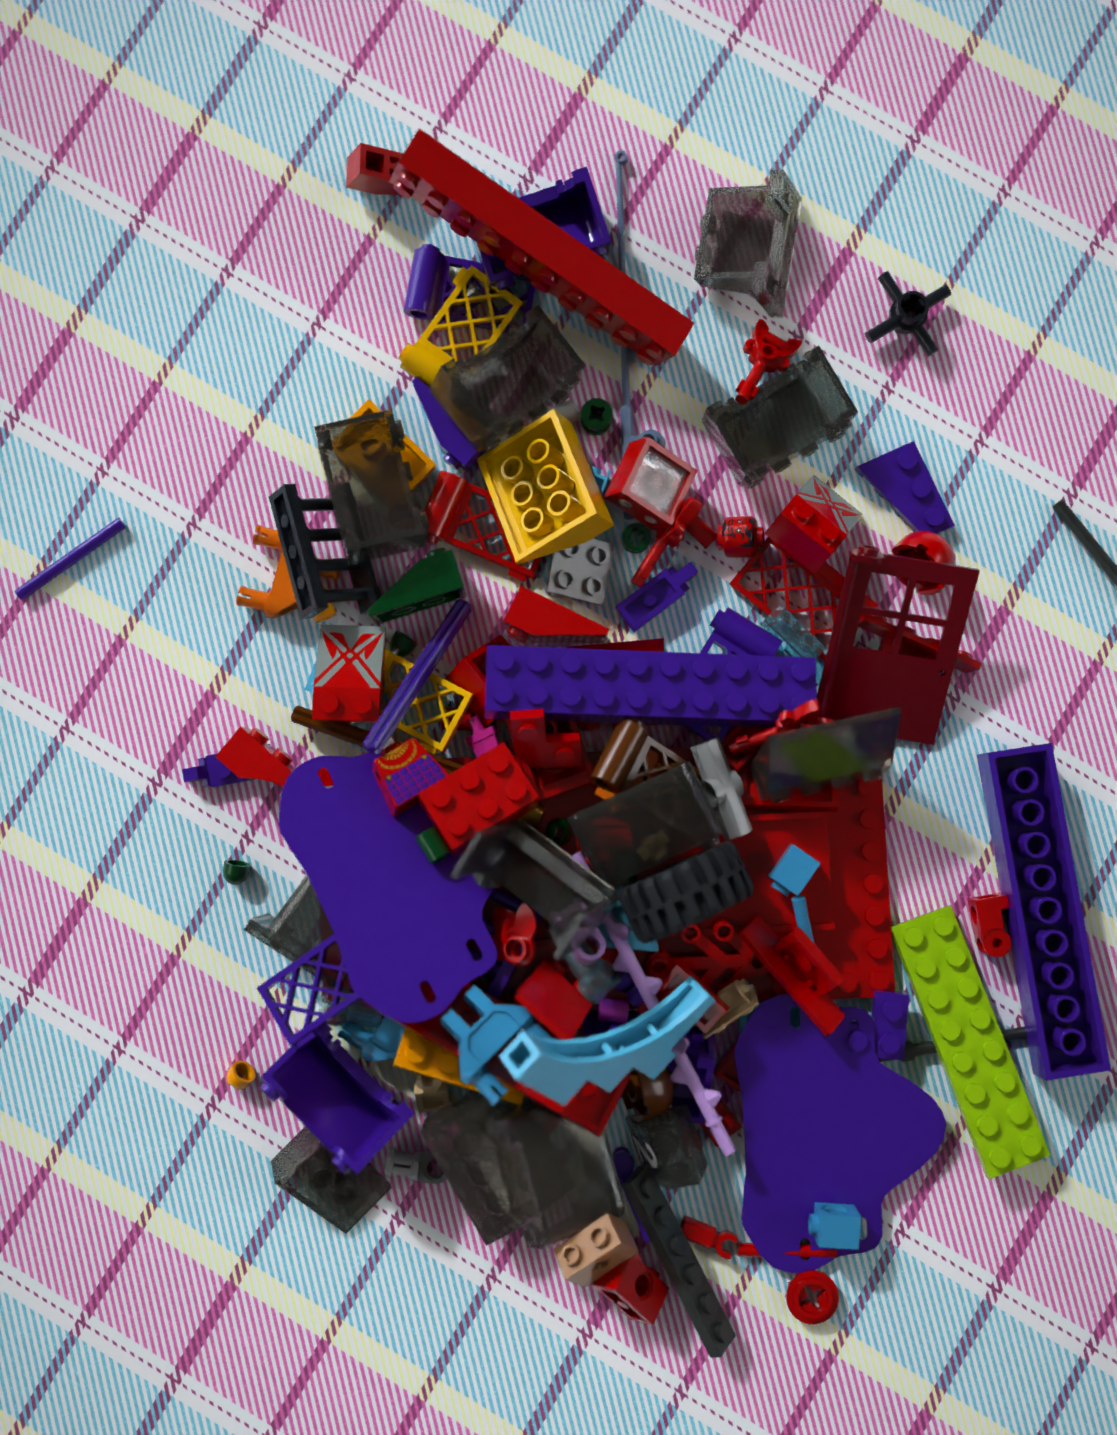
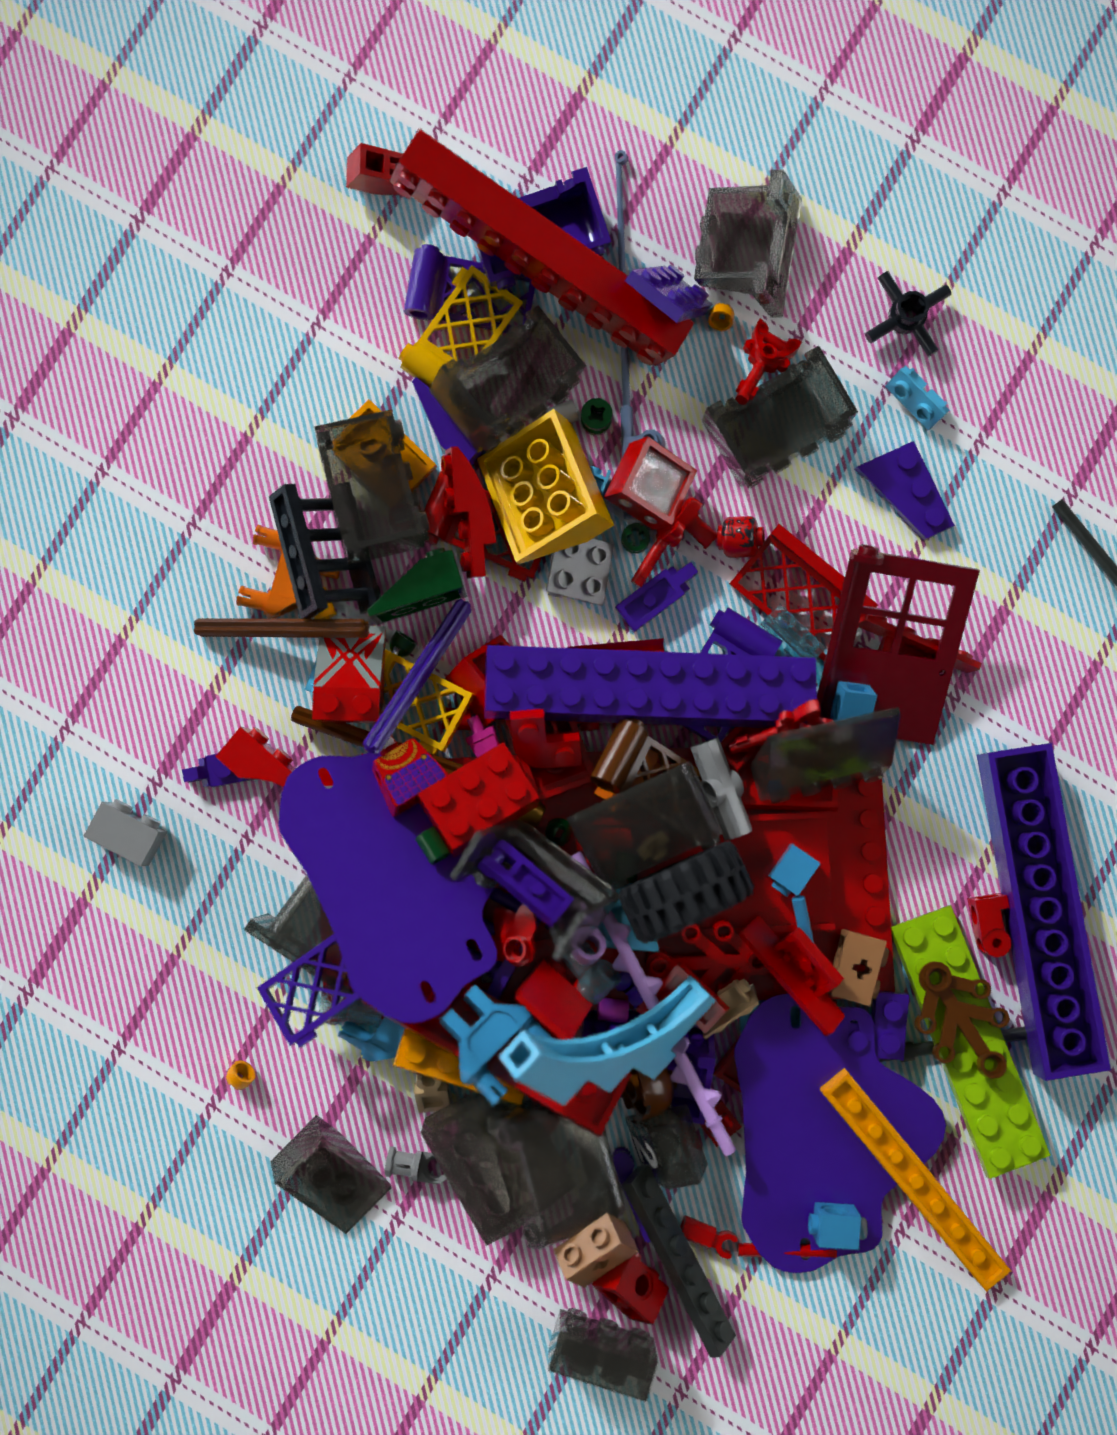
(70, 559): dark purple bar -> none
(125, 832): none -> light grey brick
(235, 871): dark green hinge -> none
(281, 628): none -> reddish brown axle
(336, 1100): dark purple windscreen -> none
(467, 498): none -> red slope
(526, 882): none -> dark purple plate
(544, 621): red slope -> none
(602, 1354): none -> clear smoke brick
(669, 292): none -> dark purple plate
(721, 324): none -> light orange hinge
(813, 524): red slope -> none
(827, 1297): red gear -> none
(852, 700): none -> dark azure brick
(857, 949): none -> medium nougat brick
(915, 1179): none -> light orange tile
(925, 406): none -> medium azure hinge
(929, 547): red cylinder -> none
(958, 1014): none -> reddish brown plant

